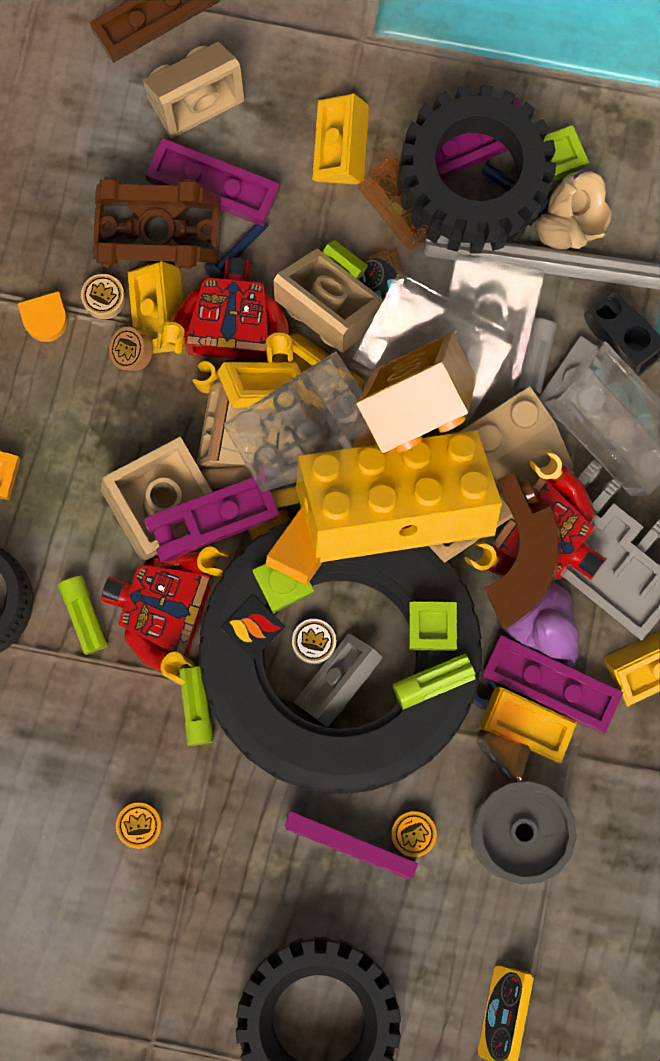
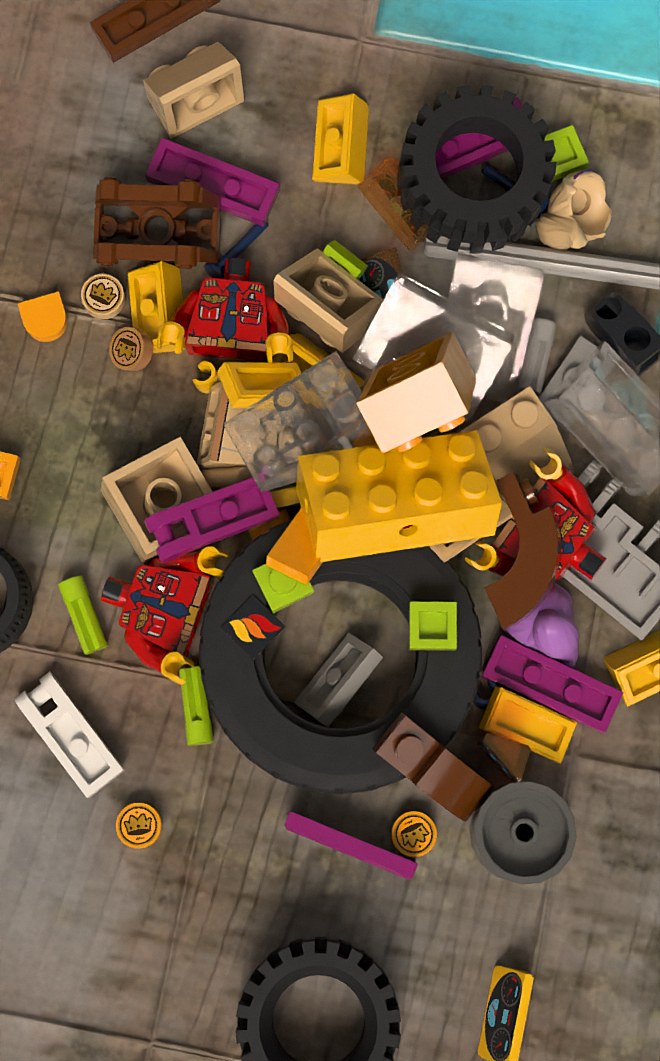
(70, 736): none -> white plate
(314, 641): tile -> none
(433, 767): none -> reddish brown arch
(434, 681): lime piece -> none

